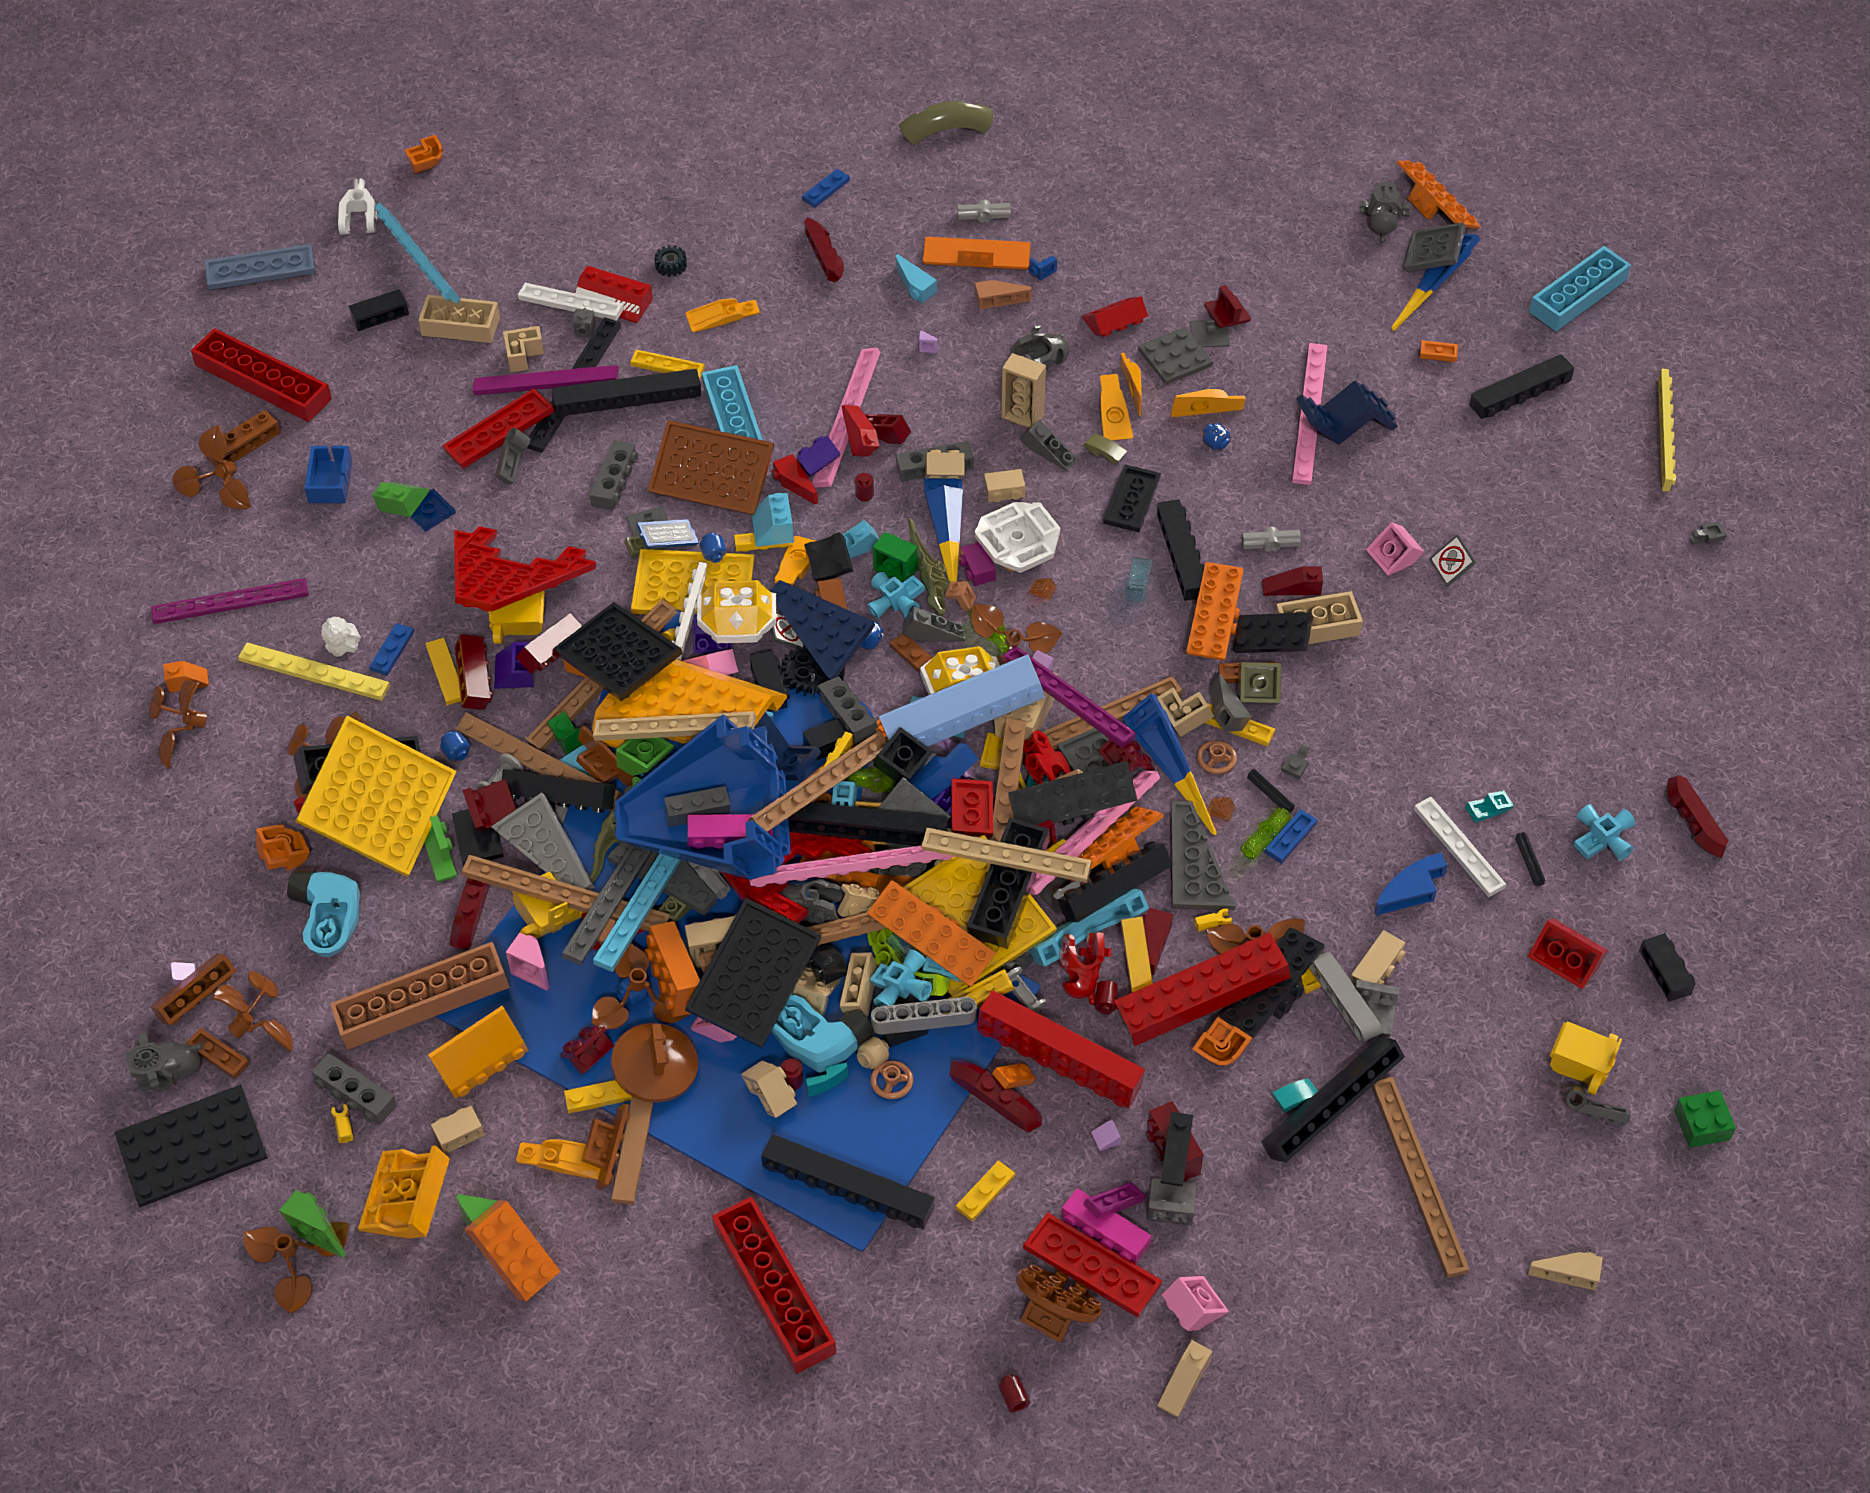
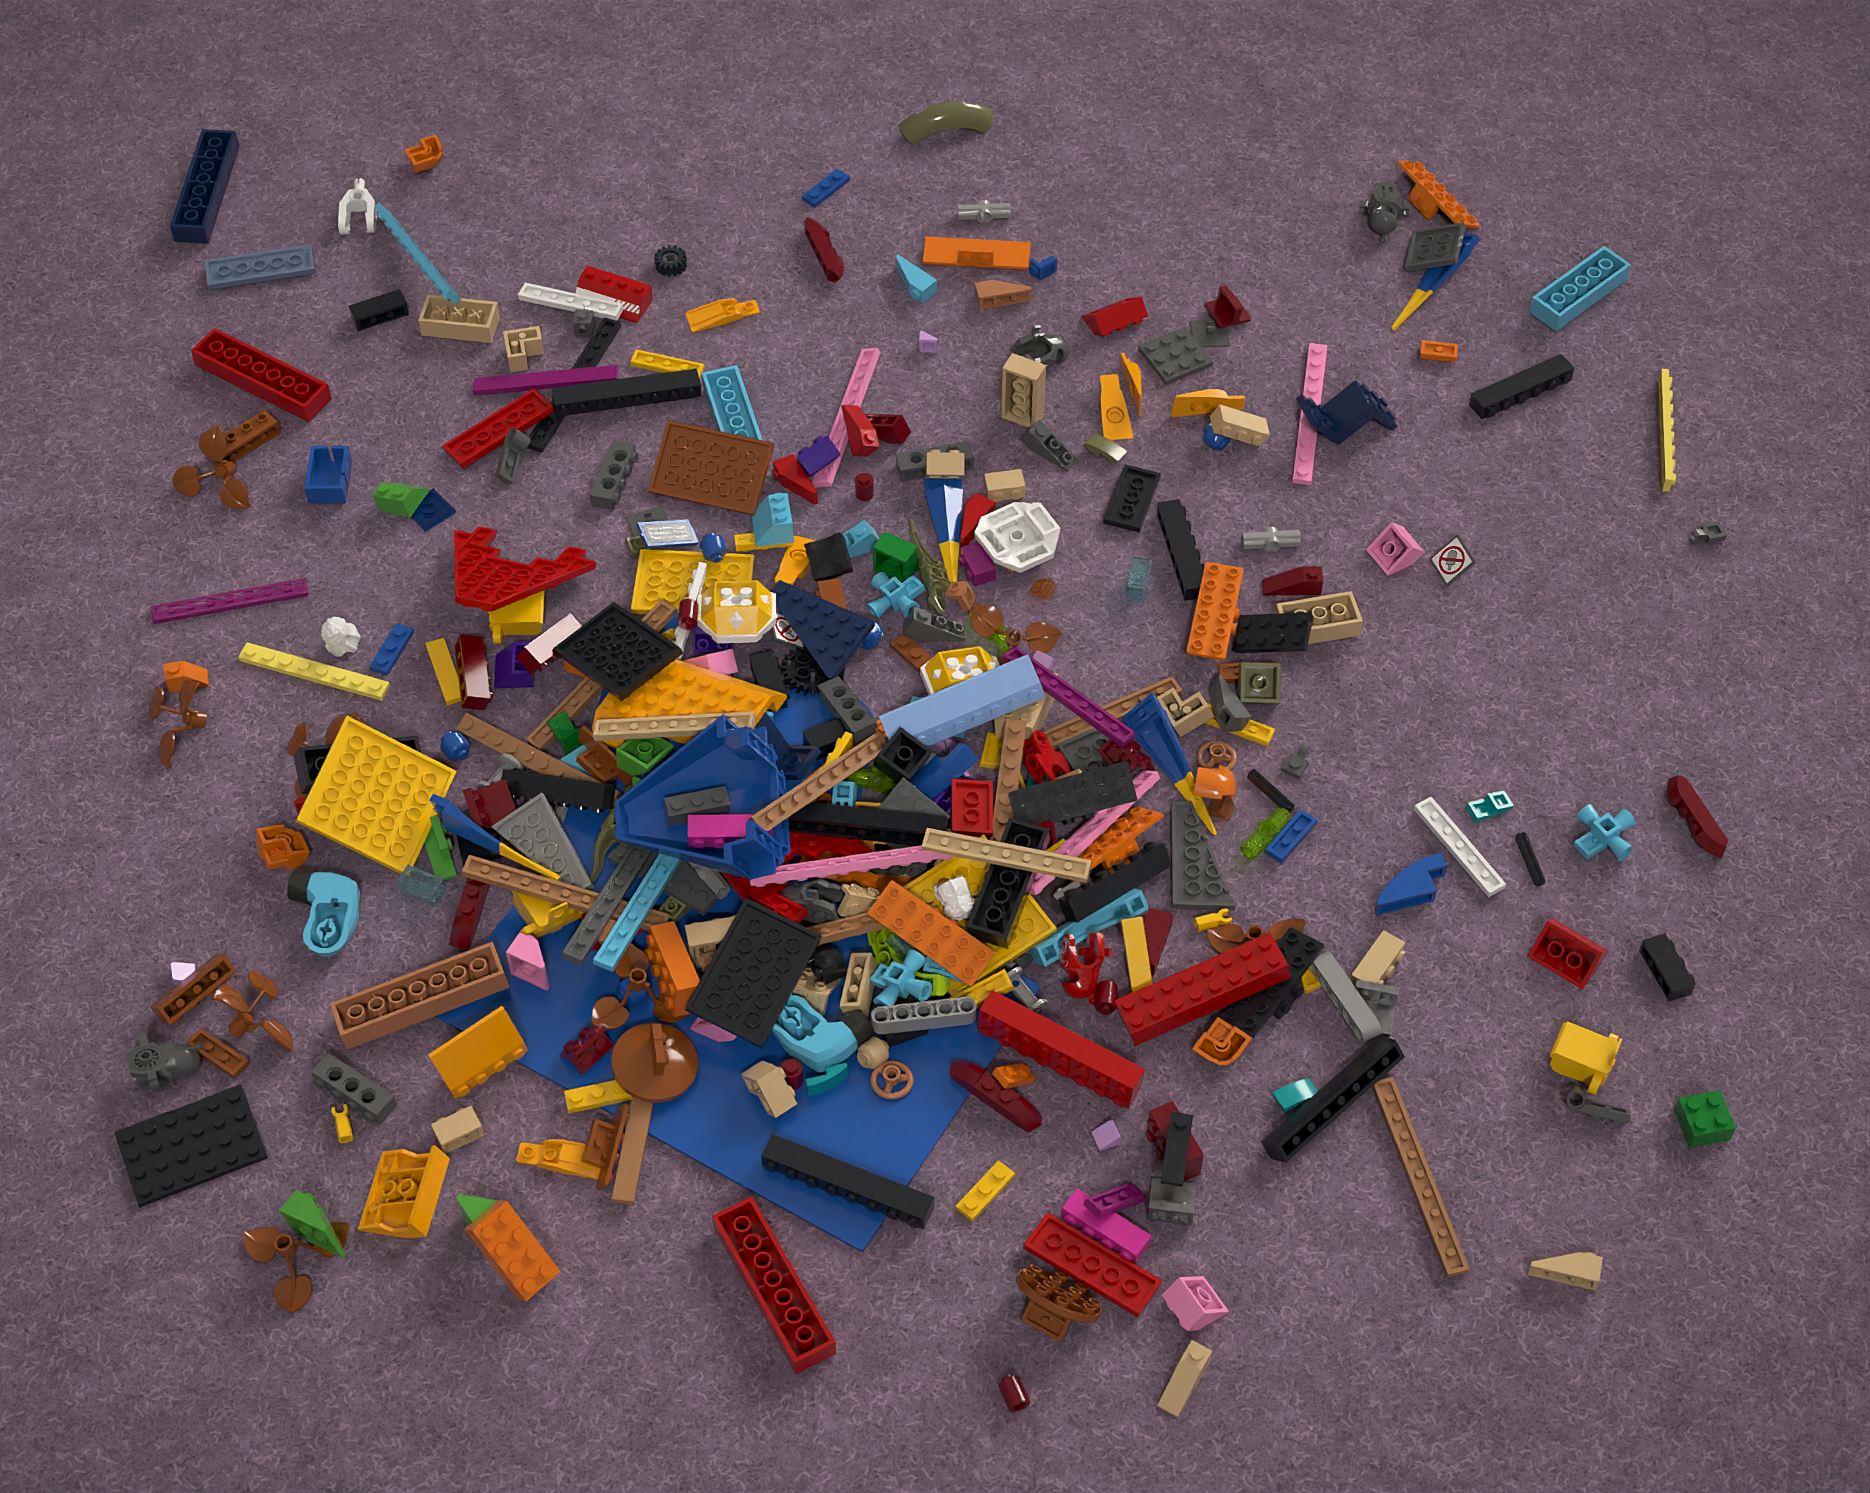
(204, 186): none -> dark blue brick
(422, 886): none -> clear light blue panel
(461, 825): none -> blue plate
(688, 614): none -> dark red brick
(955, 898): none -> white hair
(974, 510): none -> red slope
(1215, 783): none -> orange brick
(1239, 425): none -> tan brick

